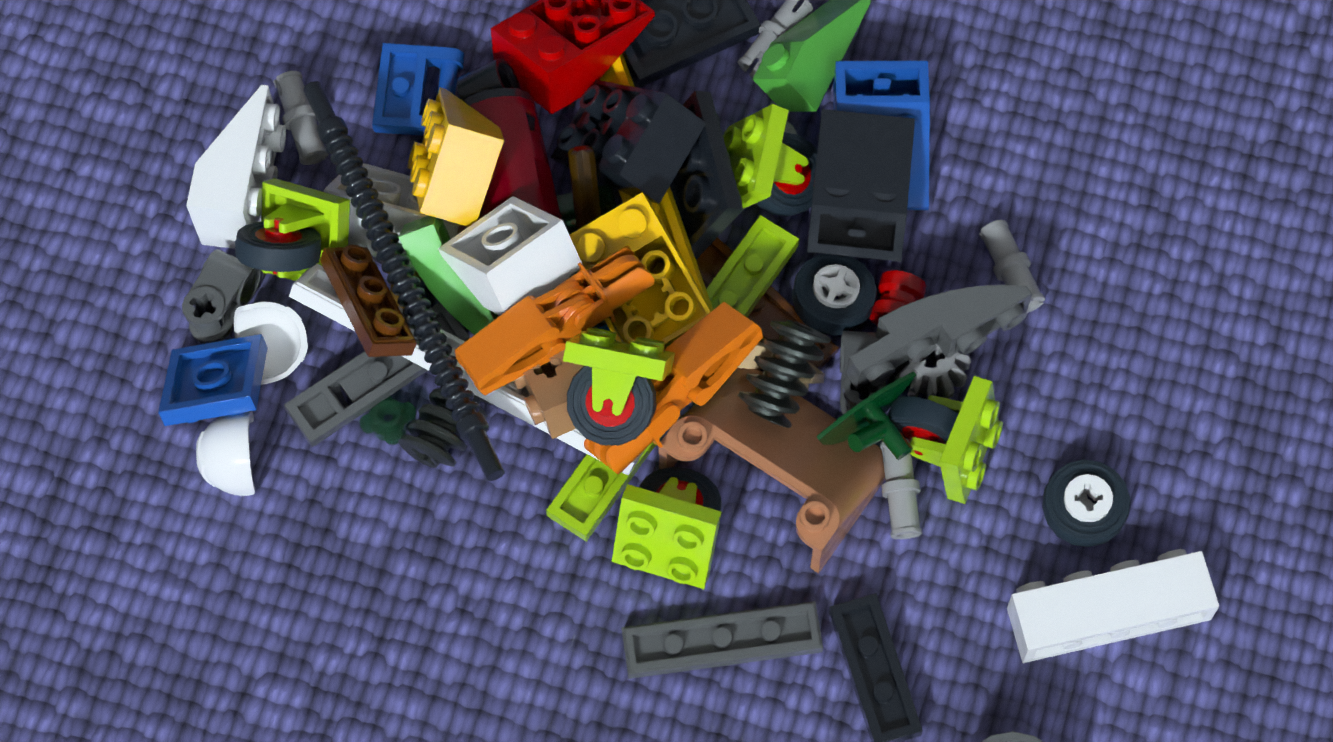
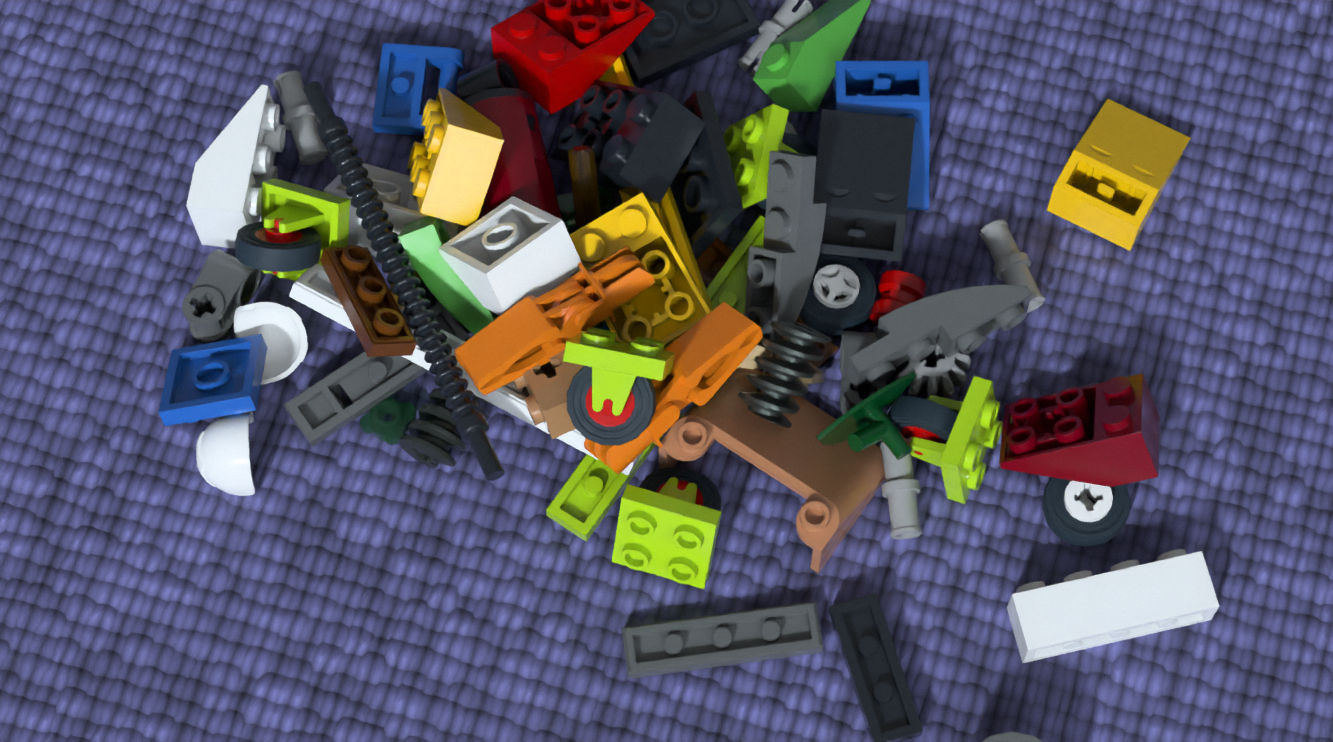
(793, 233): none -> dark grey slope
(1085, 433): none -> dark red slope
(1117, 174): none -> yellow slope

